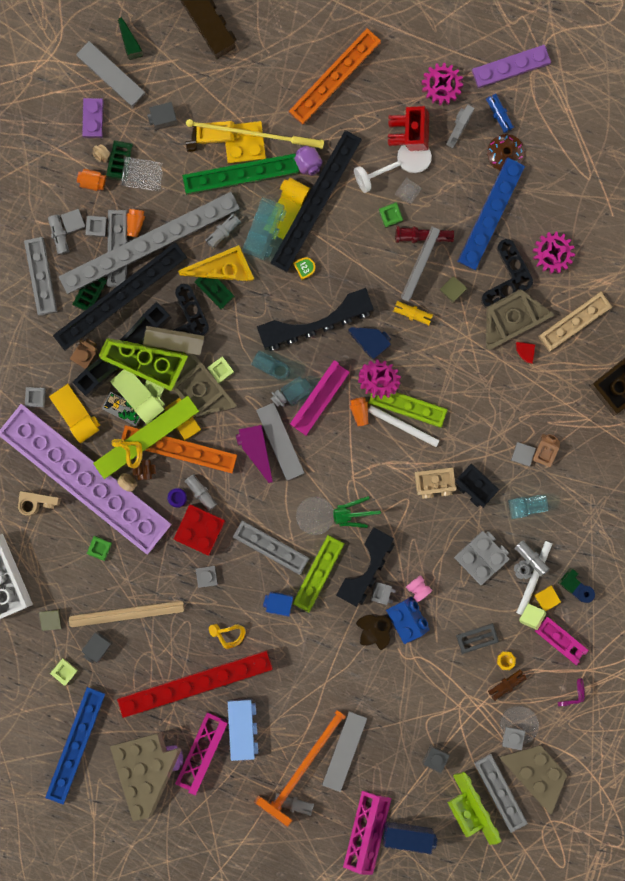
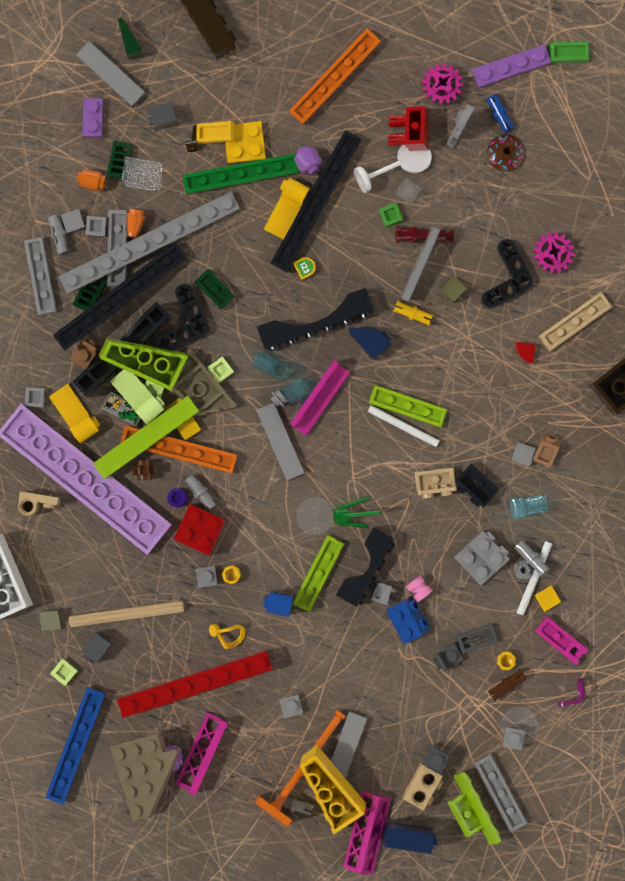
(99, 548): bright green tile -> none
(101, 153): tan plate -> none
(120, 443): yellow piece -> none
(127, 482): tan tile -> none
(173, 340): dark tan tile -> none
(222, 231): light grey pin -> none
(225, 265): yellow wing -> none
(231, 574): none -> yellow tile
(242, 729): light blue brick -> none
(254, 446): magenta slope -> none
(264, 229): clear light blue brick -> none
(271, 547): light grey tile -> none
(291, 706): none -> light grey plate
(295, 140): light yellow piece -> none
(331, 789): none -> yellow wedge
(359, 409): orange cone -> none
(372, 632): dark brown plate -> none
(379, 379): dark pink gear -> none
(417, 784): none -> tan brick
(447, 657): none -> dark grey bracket
(491, 213): blue plate -> none
(512, 317): dark tan wing -> none
(532, 616): yellowish green tile -> none
(538, 774): dark tan wing -> none
(569, 52): none -> bright green tile
(576, 588): leg -> none

